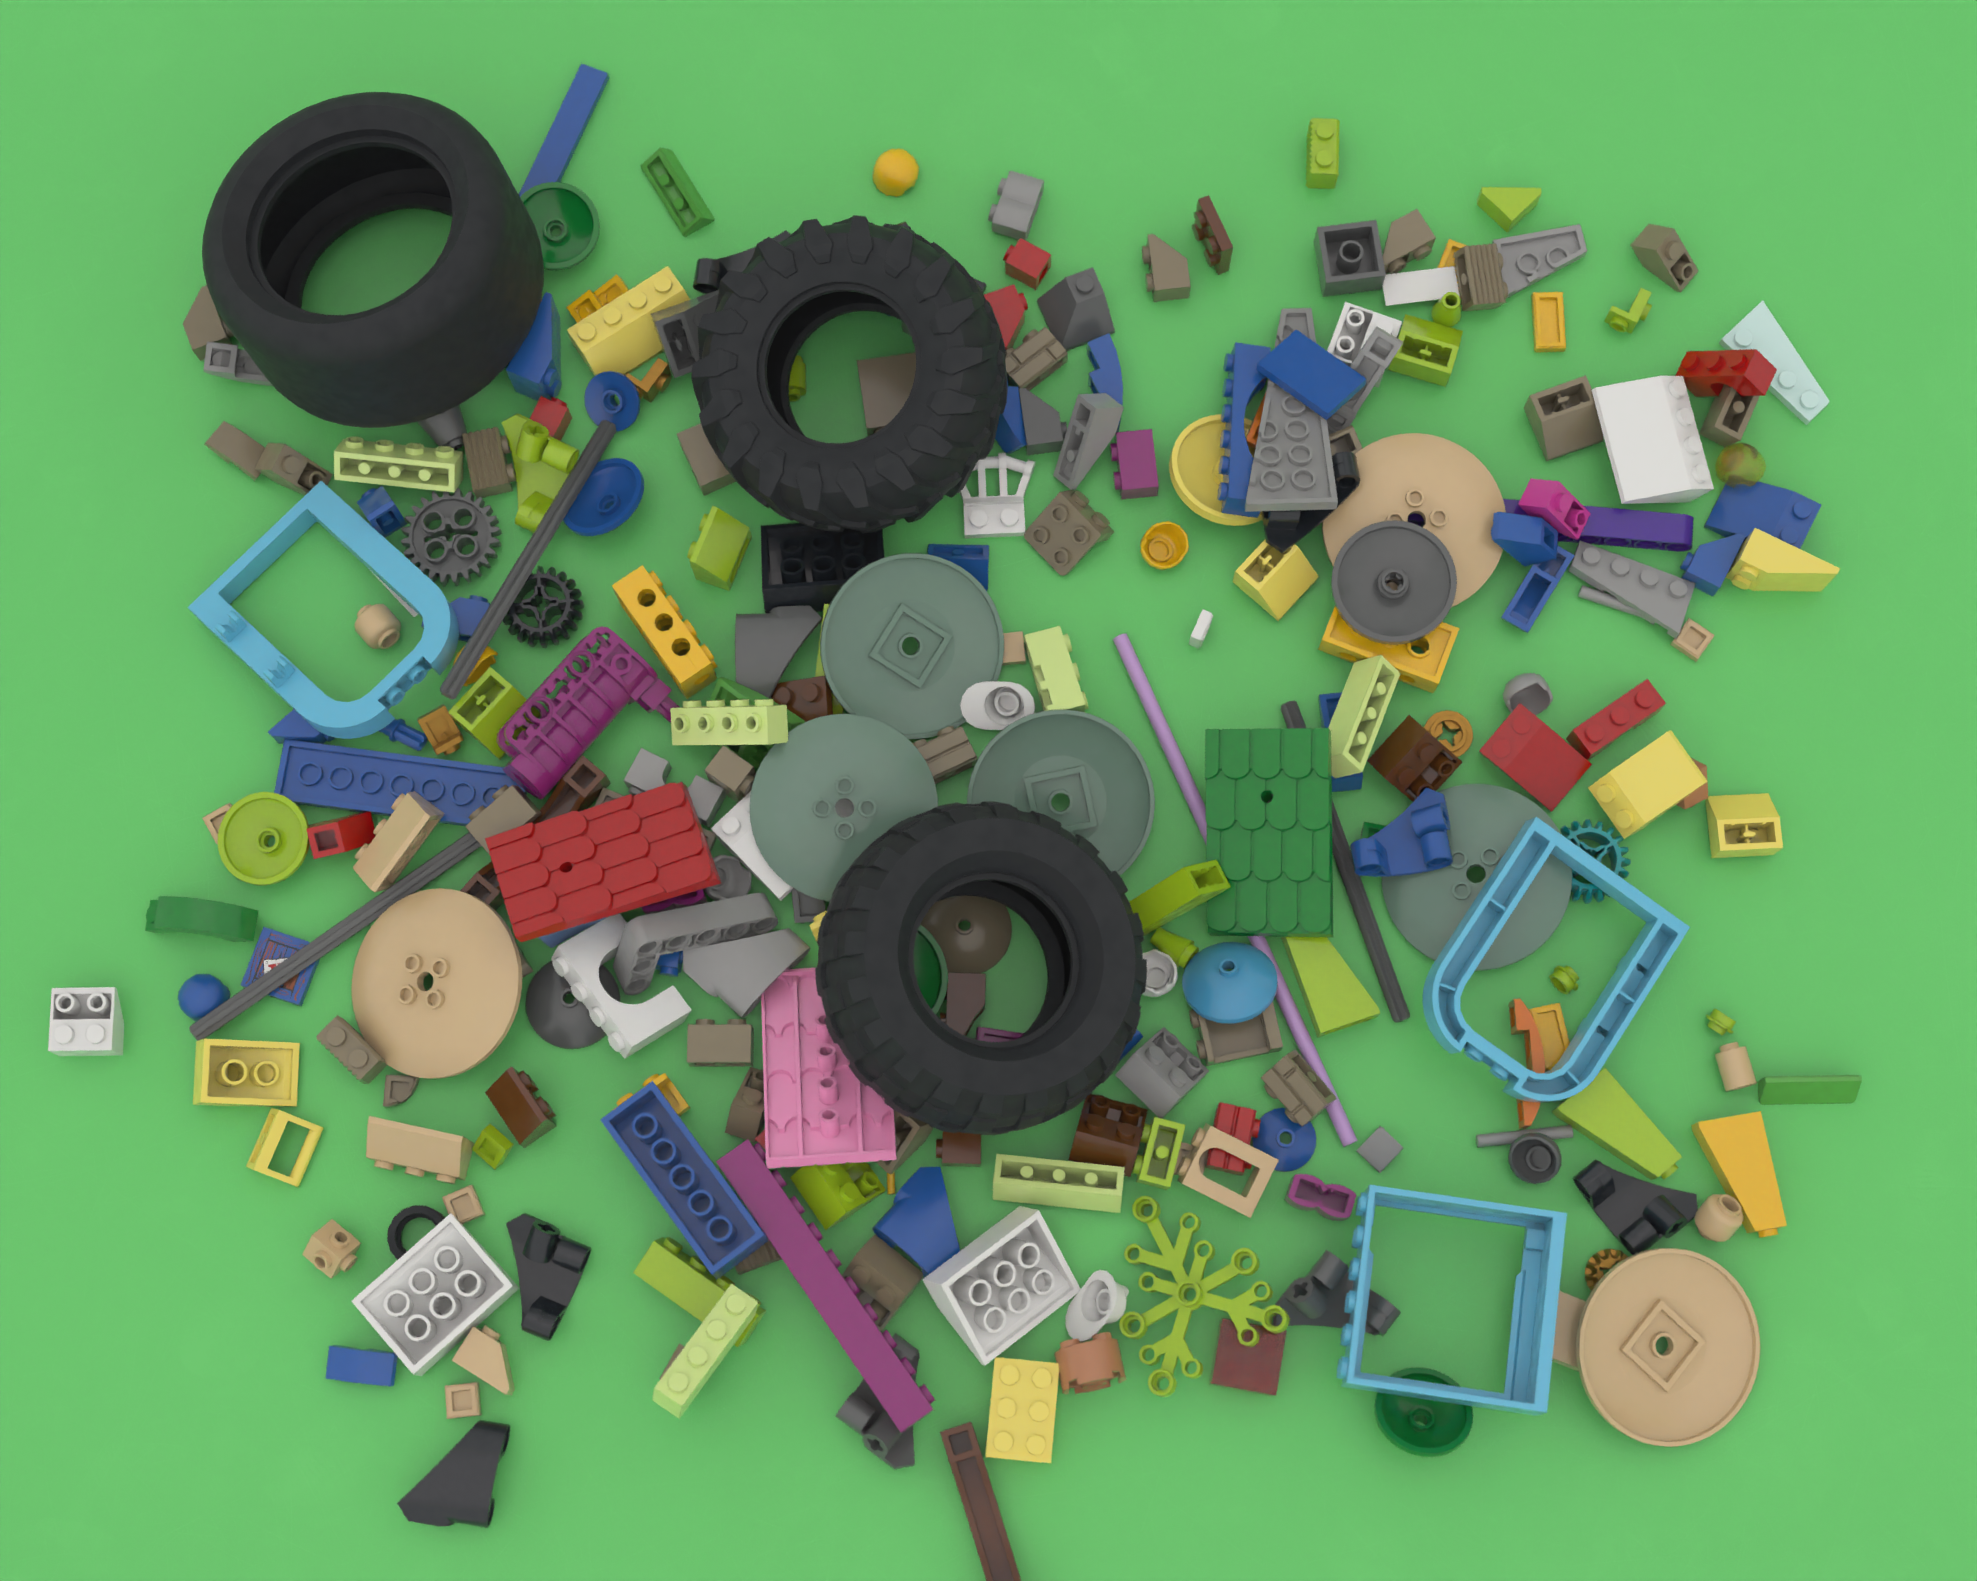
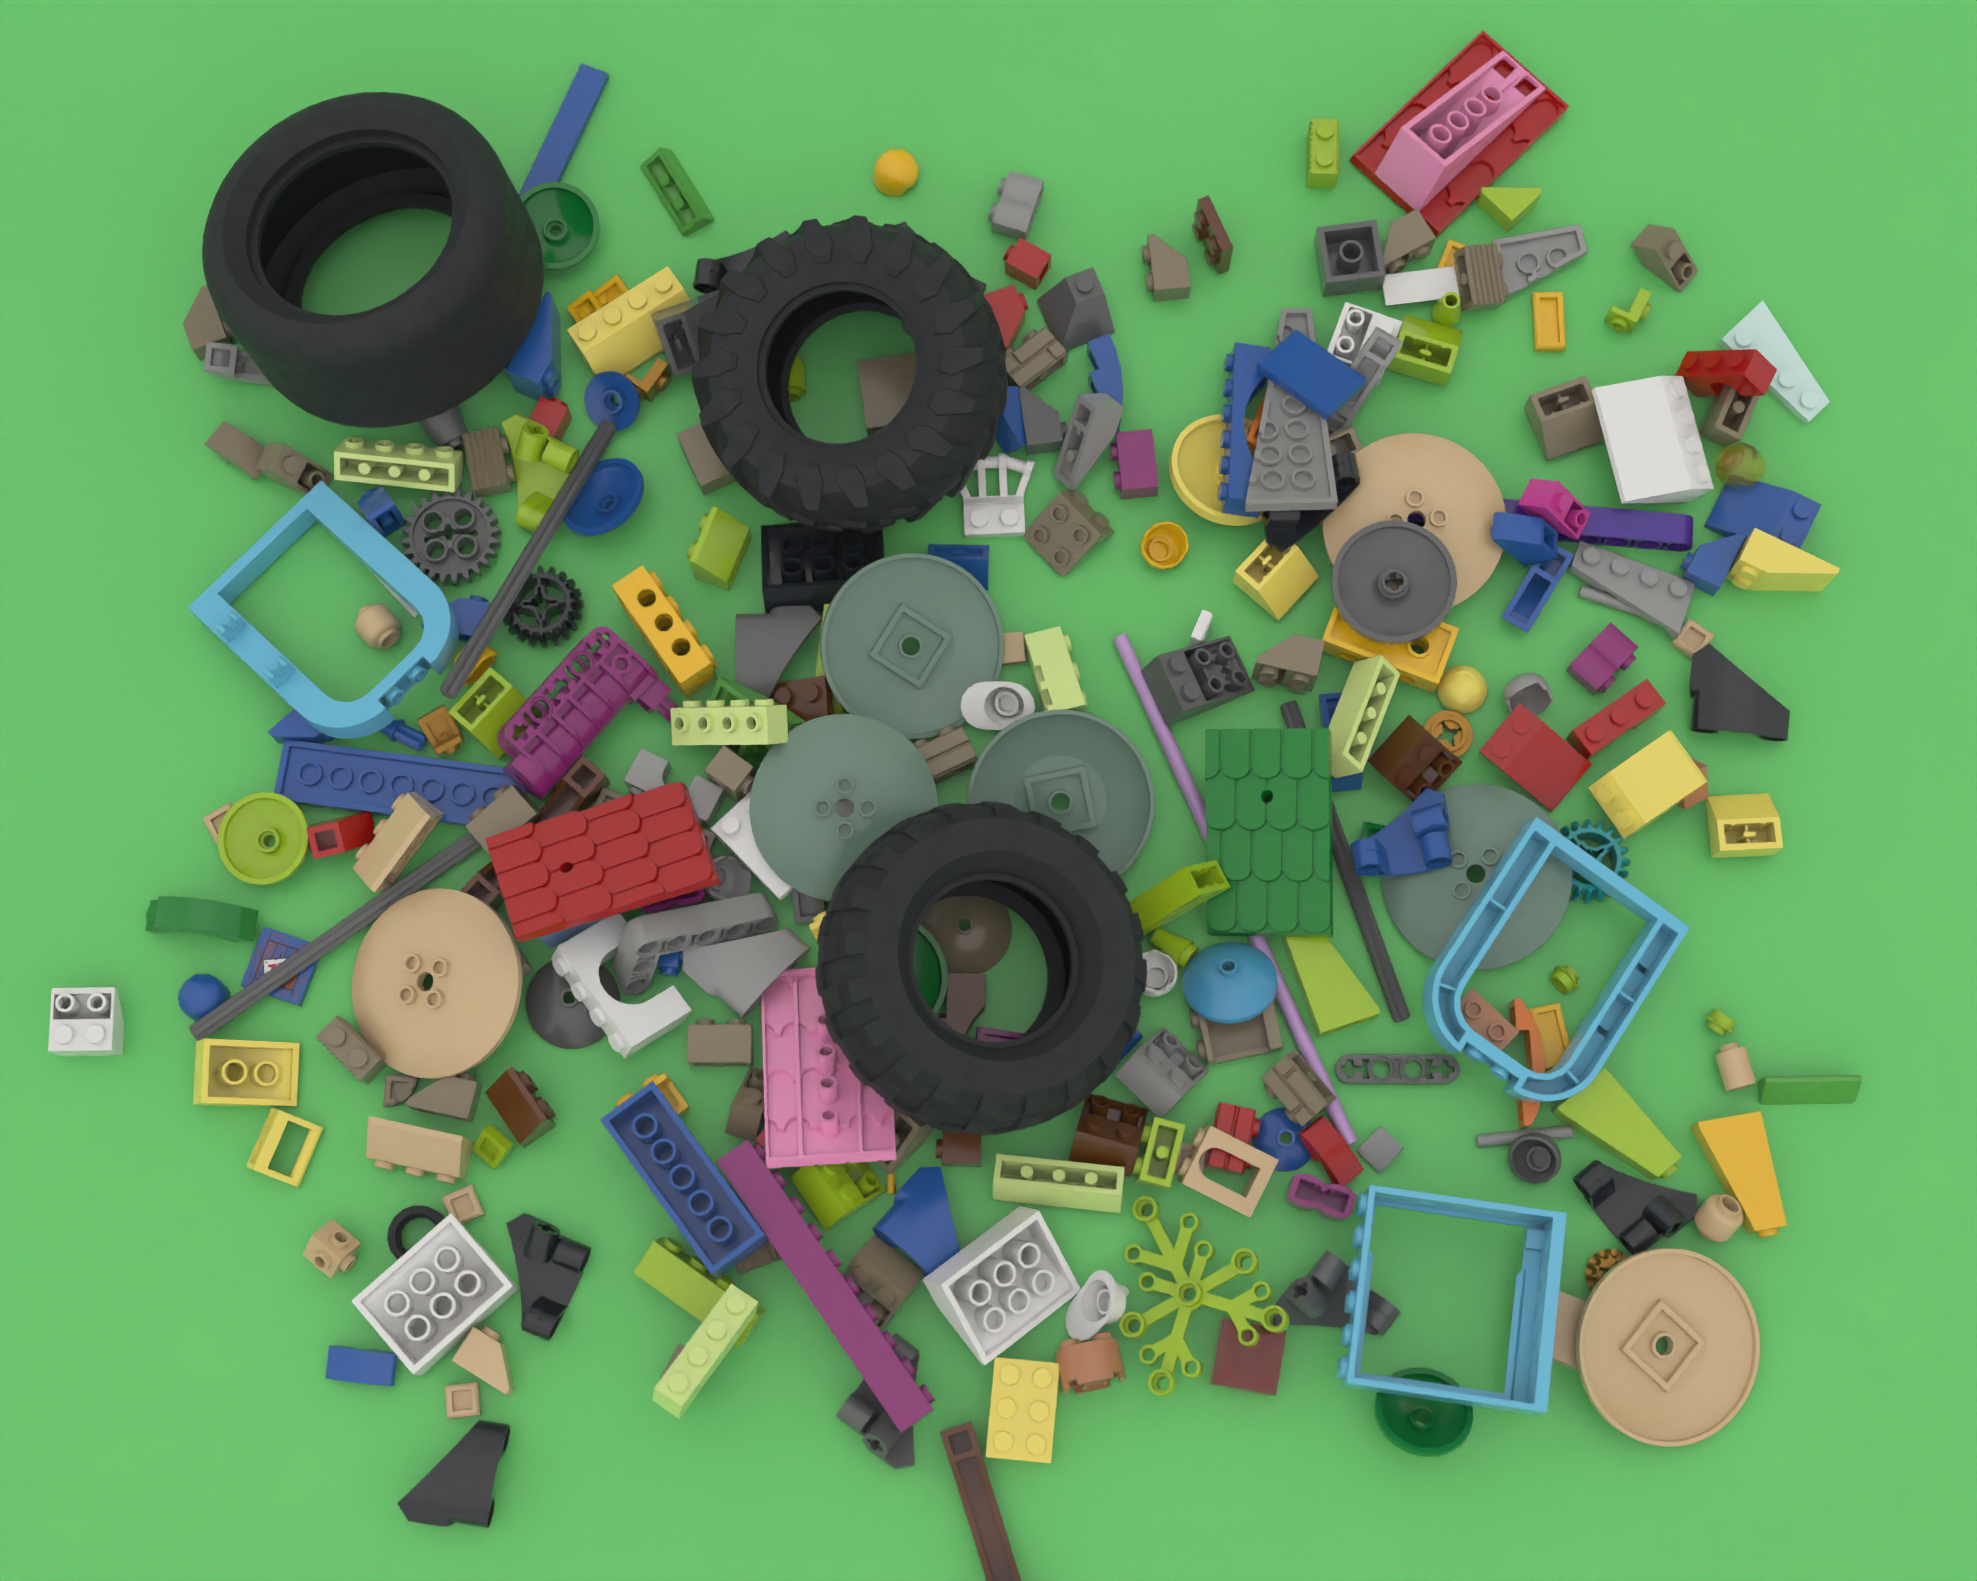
(449, 1097): none -> dark tan slope
(1196, 679): none -> dark grey slope
(1290, 664): none -> dark tan slope
(1333, 1152): none -> red slope
(1396, 1066): none -> dark grey beam
(1459, 133): none -> piece
(1462, 689): none -> light yellow piece
(1486, 1020): none -> nougat brick
(1602, 659): none -> magenta brick
(1731, 700): none -> black panel

